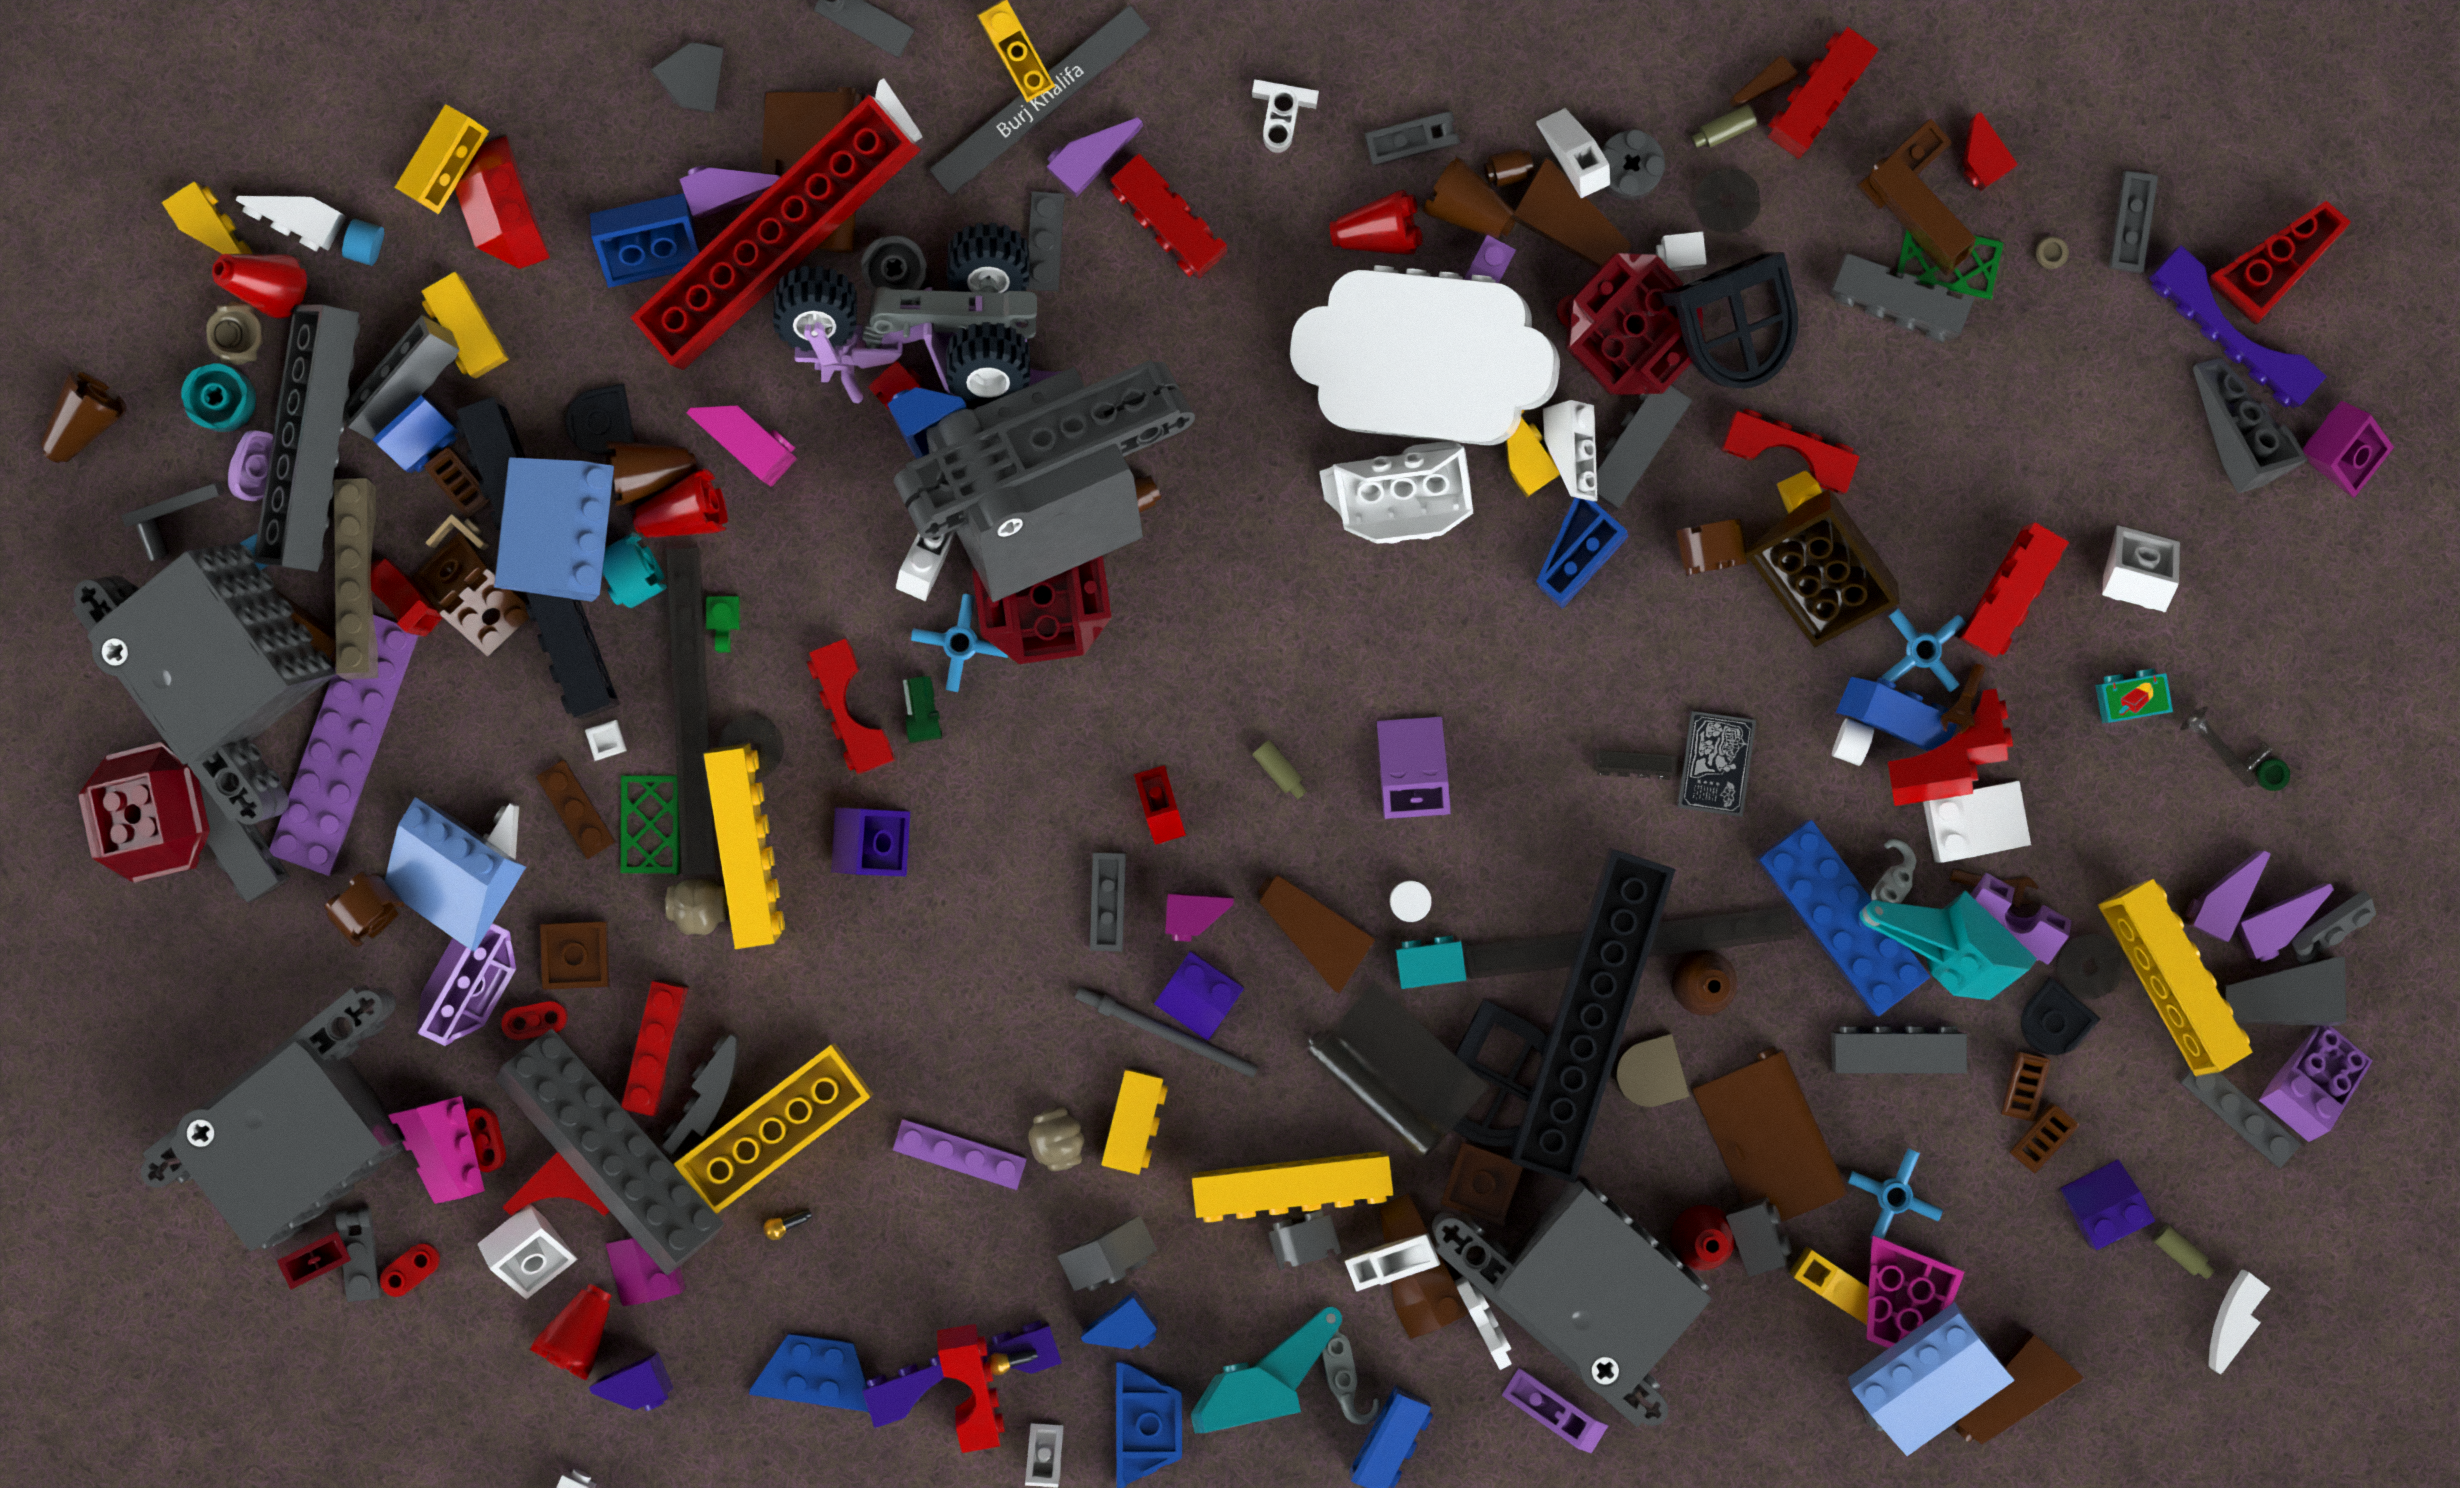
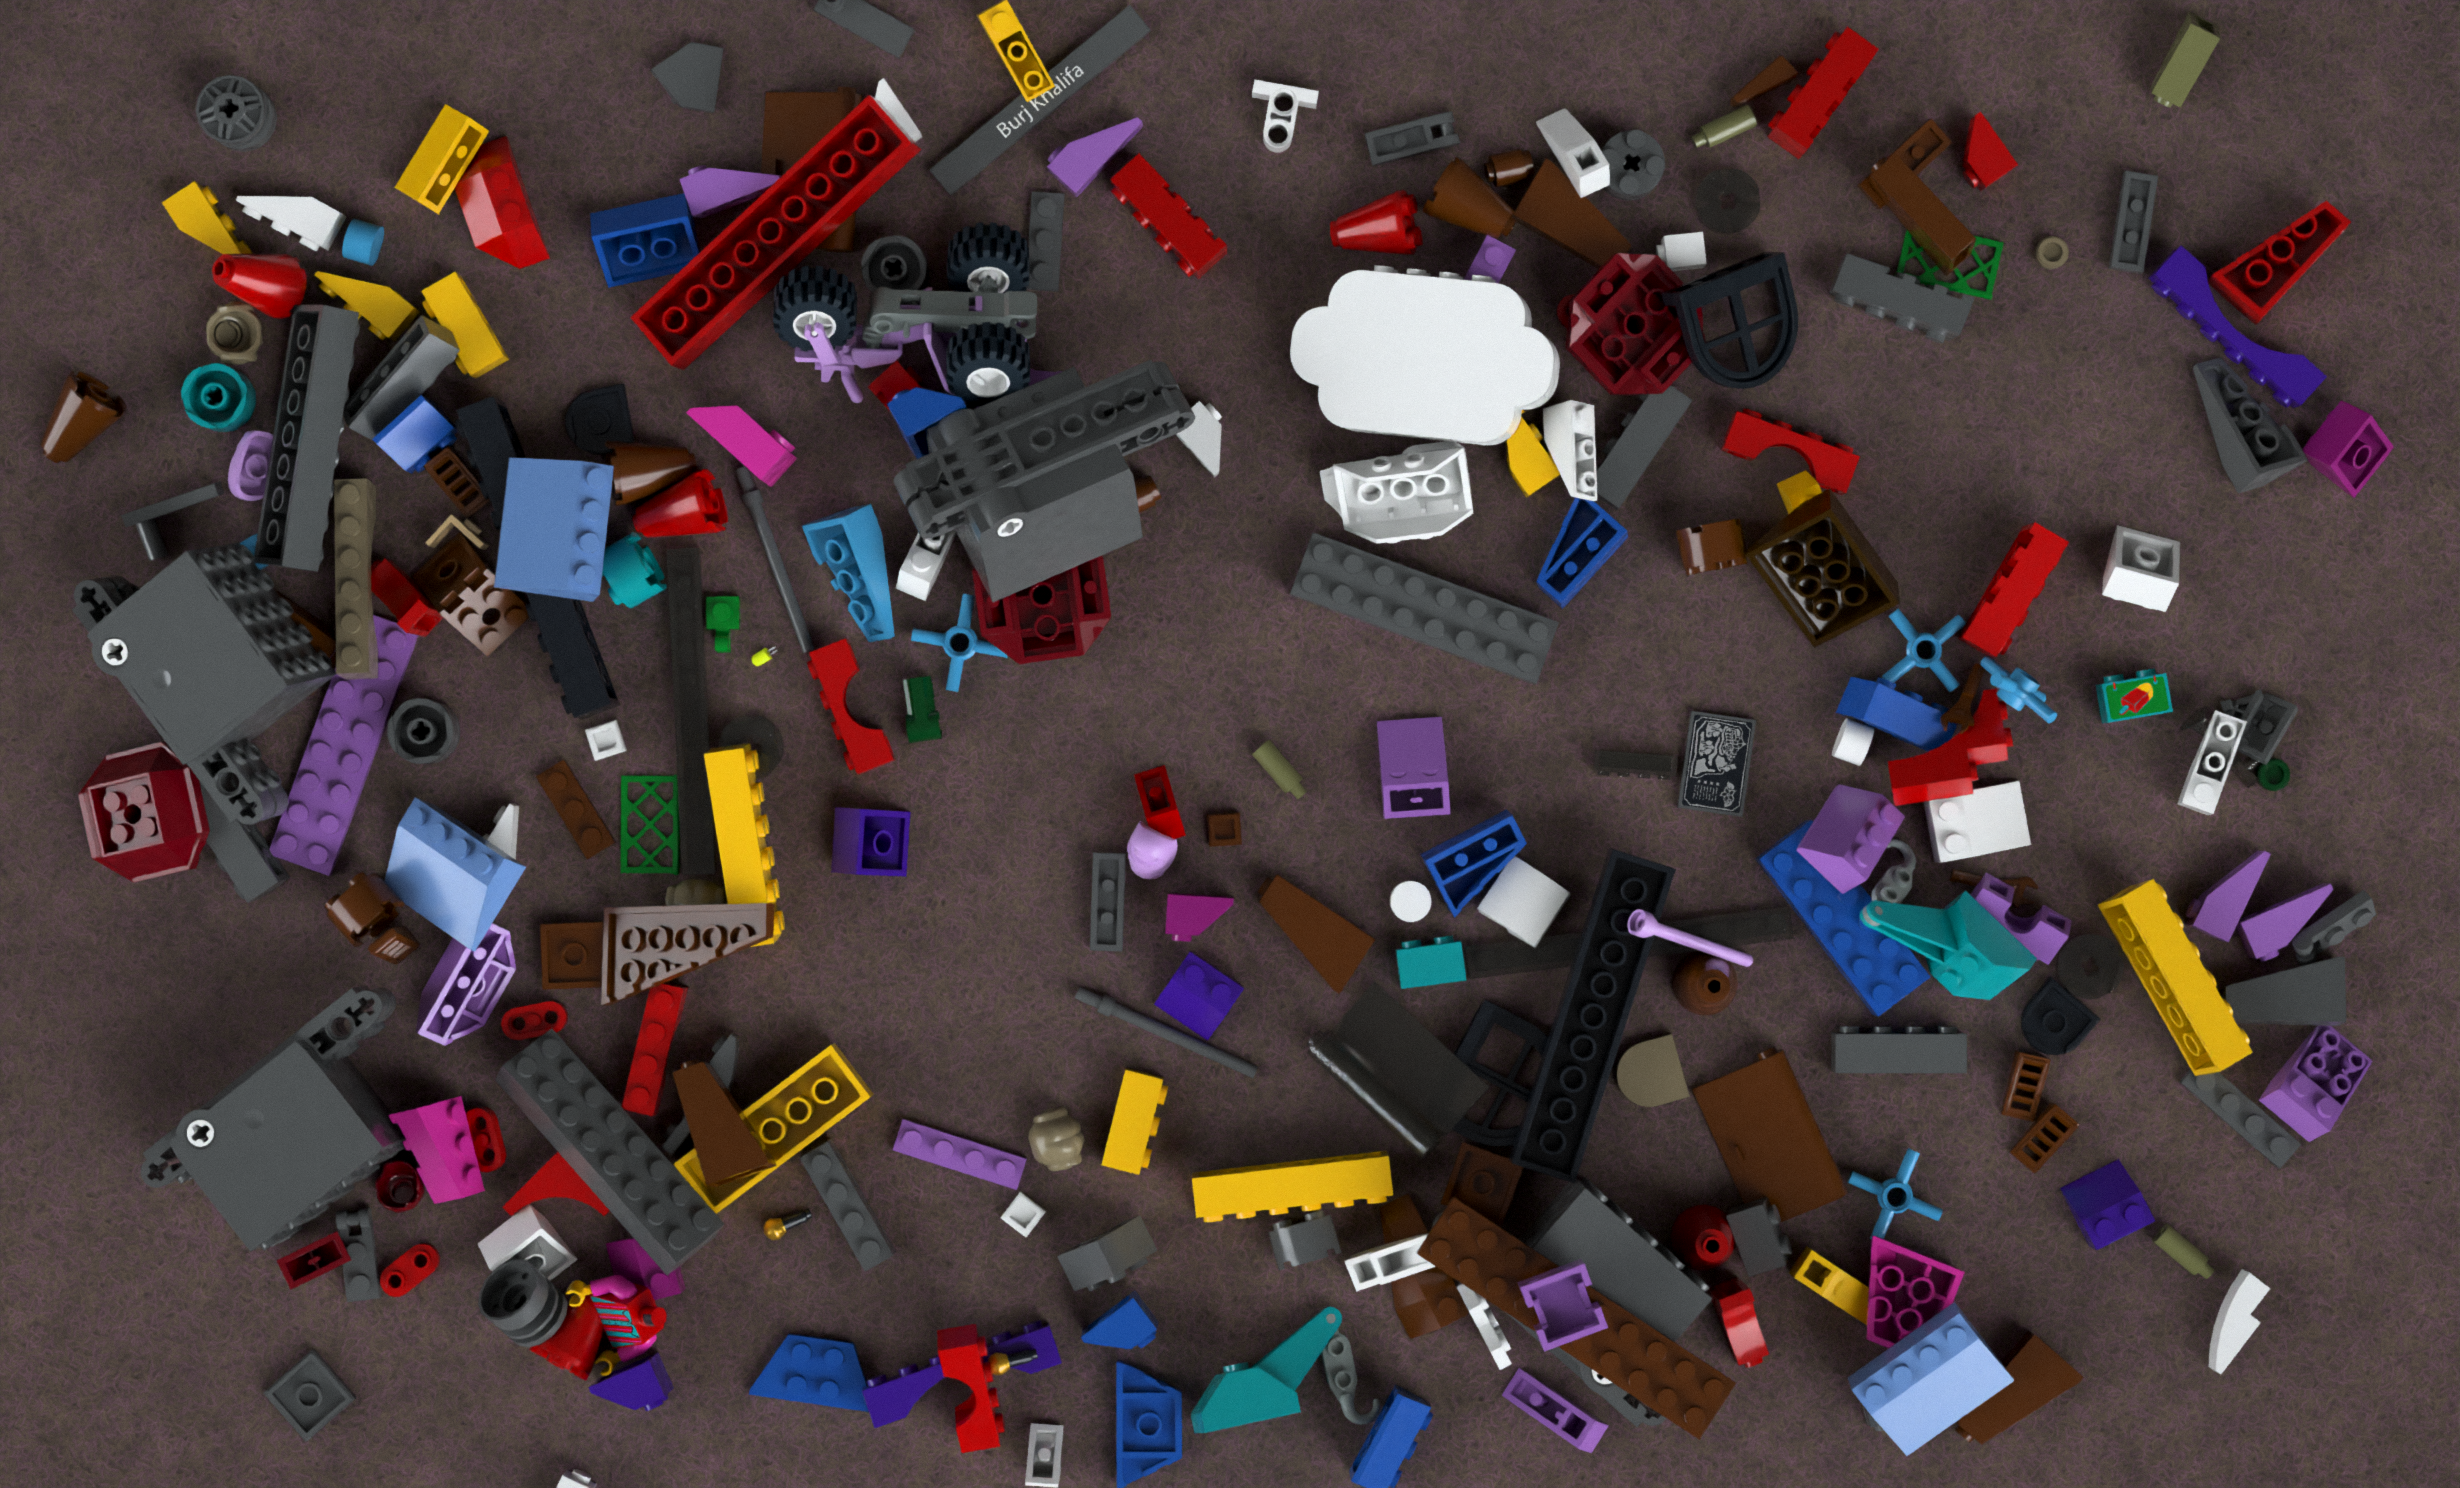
(248, 126): none -> dark grey wheel
(310, 1395): none -> dark grey tile
(377, 303): none -> yellow slope
(394, 945): none -> reddish brown slope
(402, 1197): none -> dark red hair
(413, 716): none -> dark grey brick
(522, 1303): none -> dark grey wheel
(625, 1313): none -> torso
(664, 942): none -> wing
(719, 1129): none -> reddish brown slope
(752, 499): none -> dark grey bar
(762, 656): none -> neon yellow piece
(848, 1205): none -> dark grey brick
(856, 555): none -> dark azure wedge
(1023, 1214): none -> white tile
(1150, 852): none -> lavender piece
(1204, 437): none -> white slope
(1224, 829): none -> reddish brown tile
(1424, 608): none -> dark grey brick
(1472, 858): none -> blue wedge
(1524, 901): none -> white slope
(1562, 1305): none -> medium lavender piece
(1624, 1353): none -> reddish brown plate
(1645, 925): none -> lavender piece
(1739, 1321): none -> red arch
(1850, 835): none -> medium lavender slope
(2018, 689): none -> dark azure bar
(2185, 60): none -> olive slope
(2212, 763): none -> white slope
(2266, 723): none -> dark grey slope

